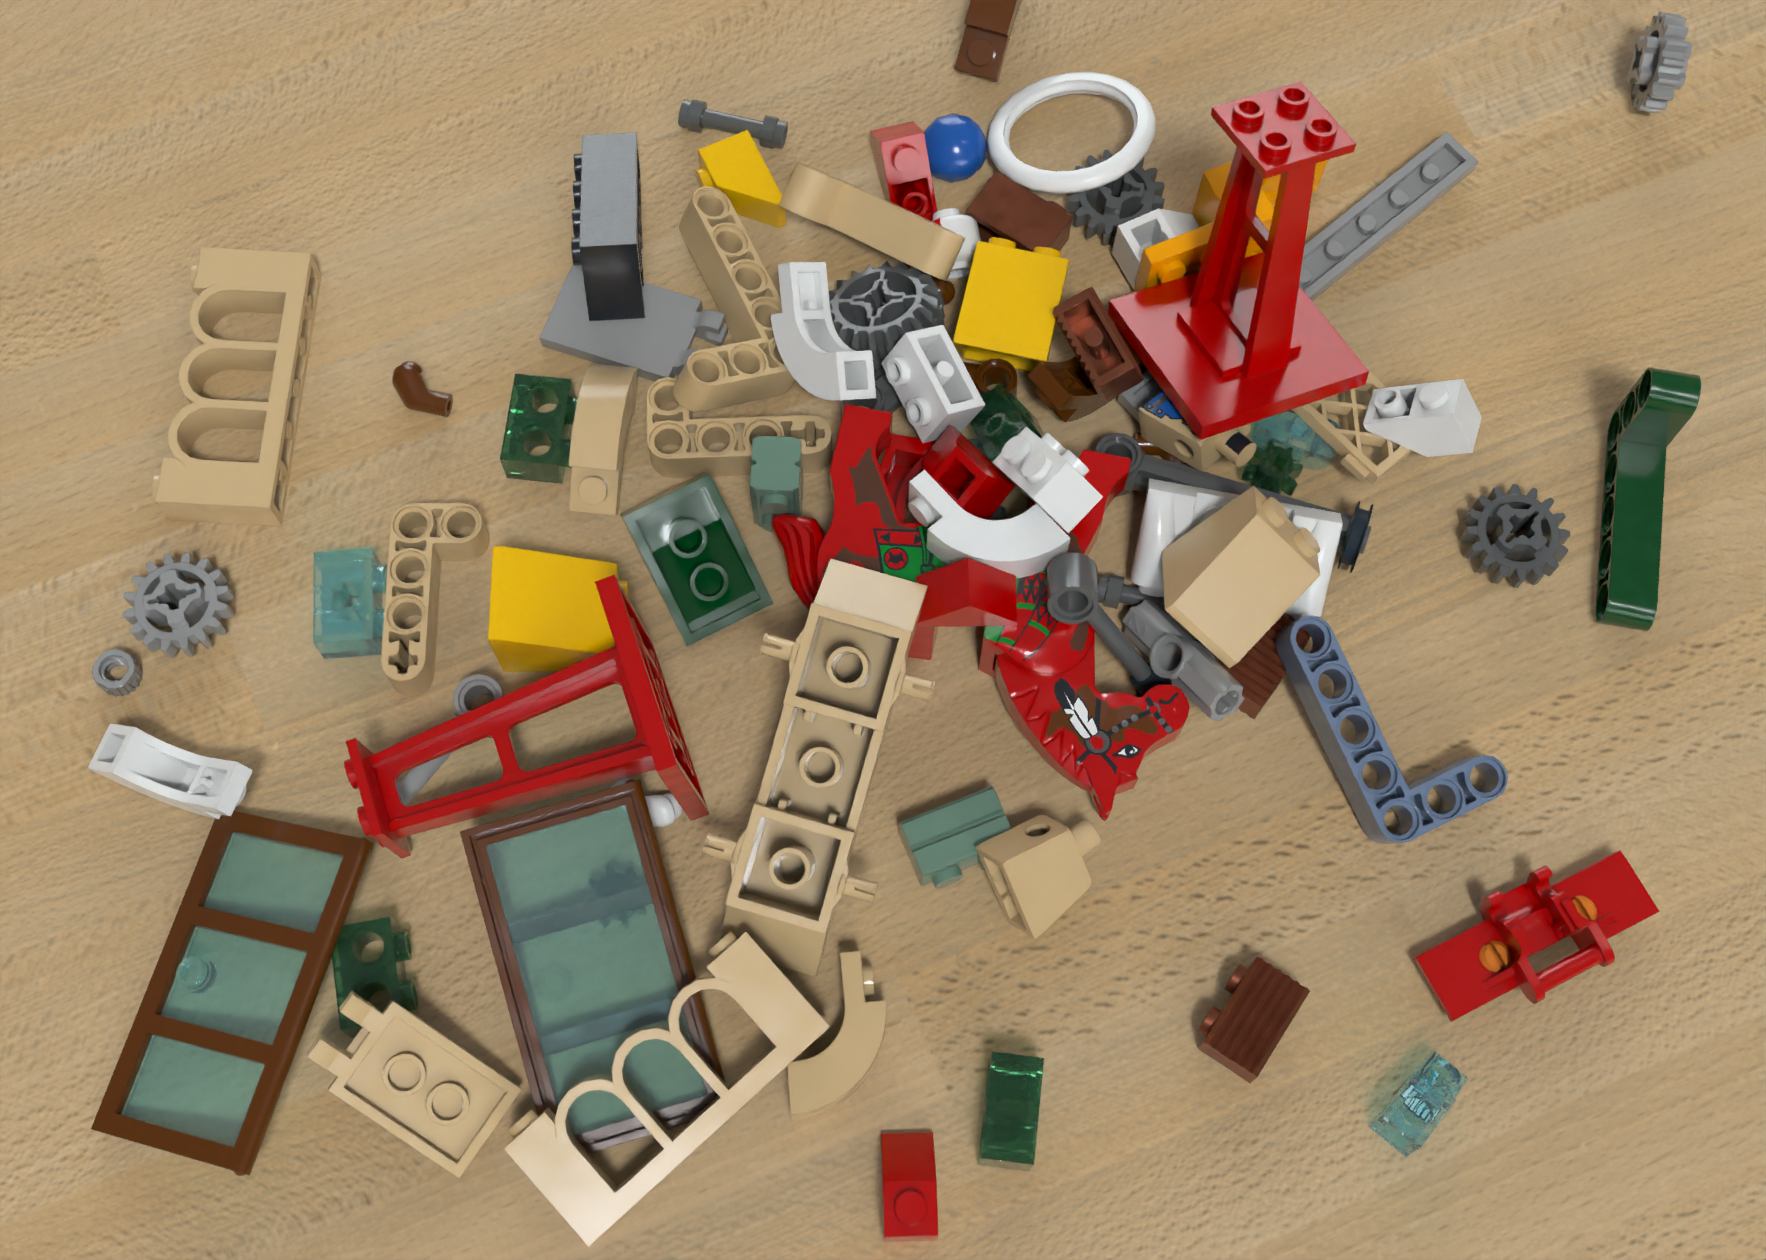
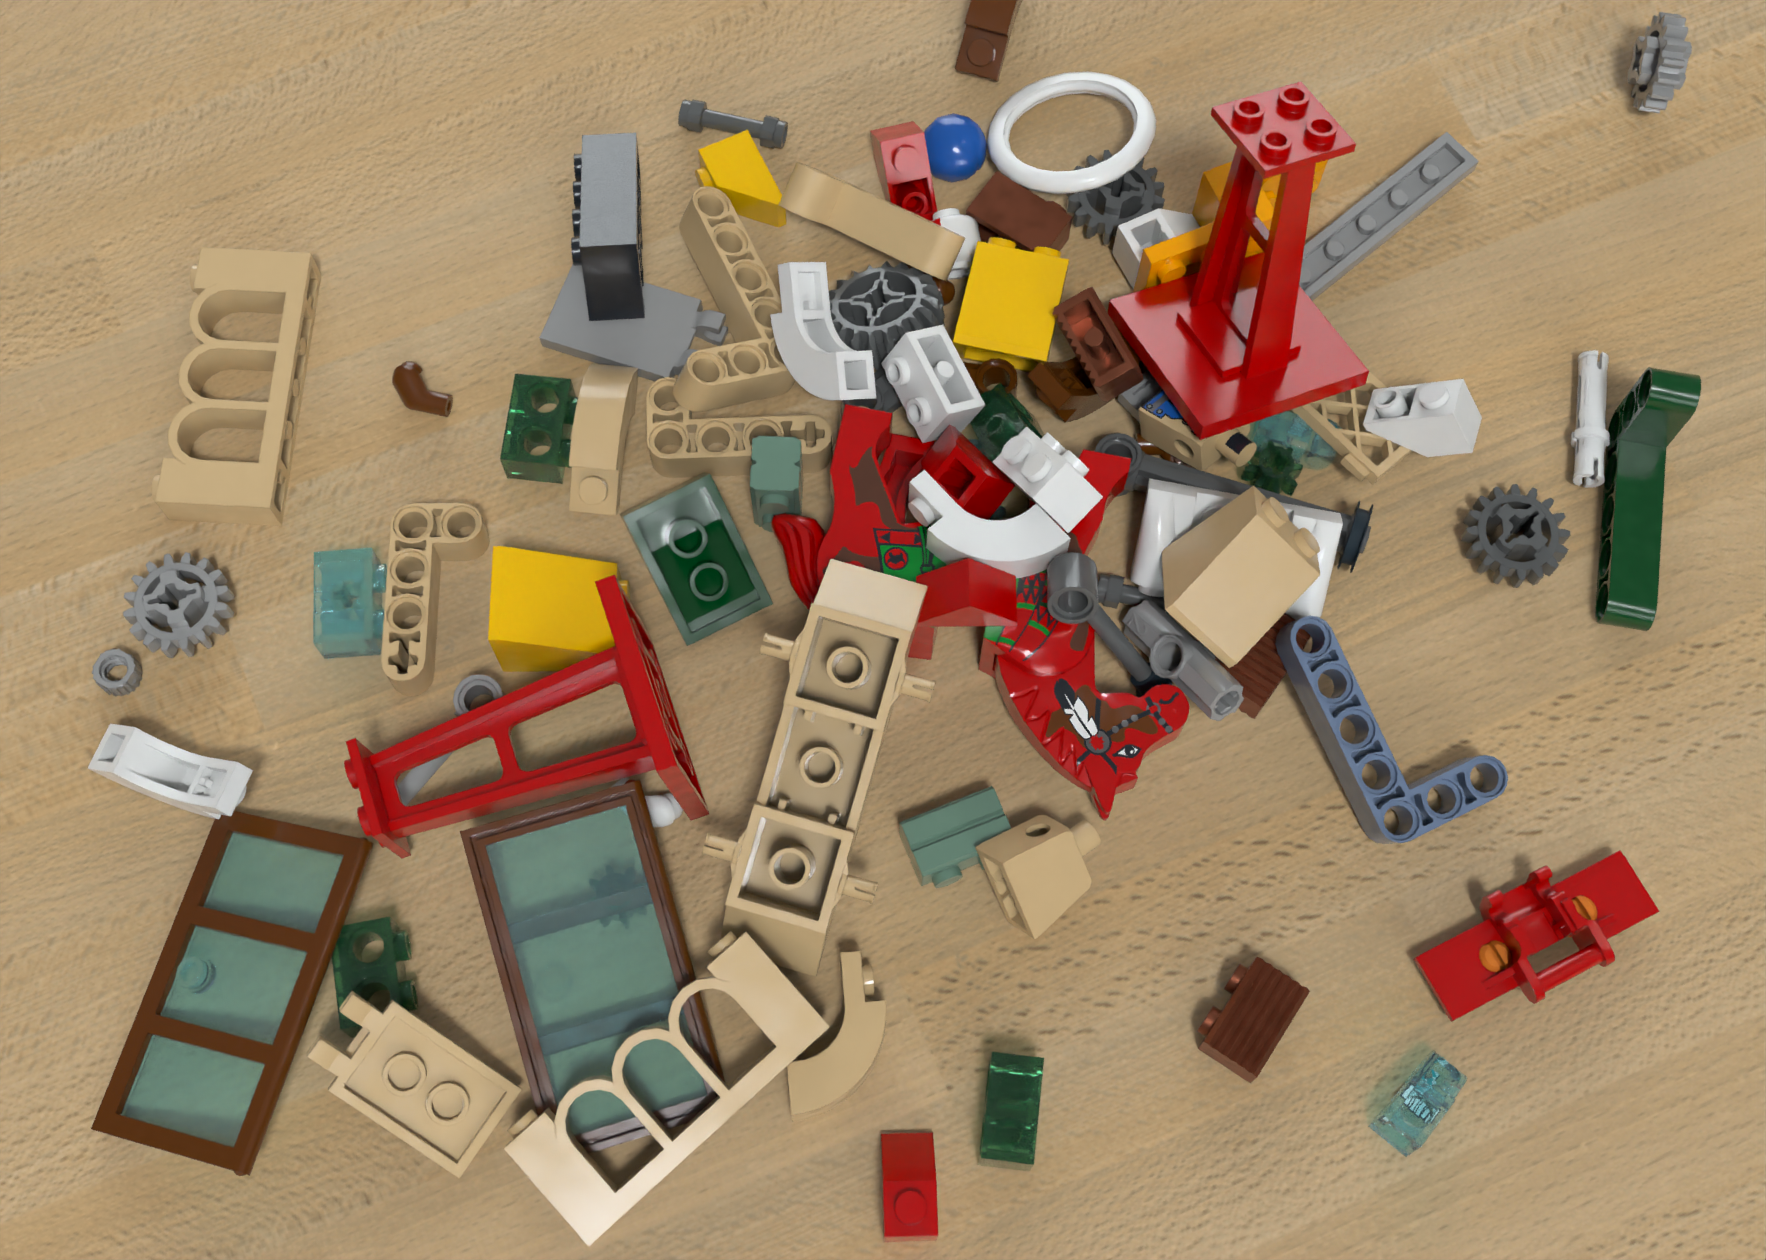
(1590, 432): none -> white pin

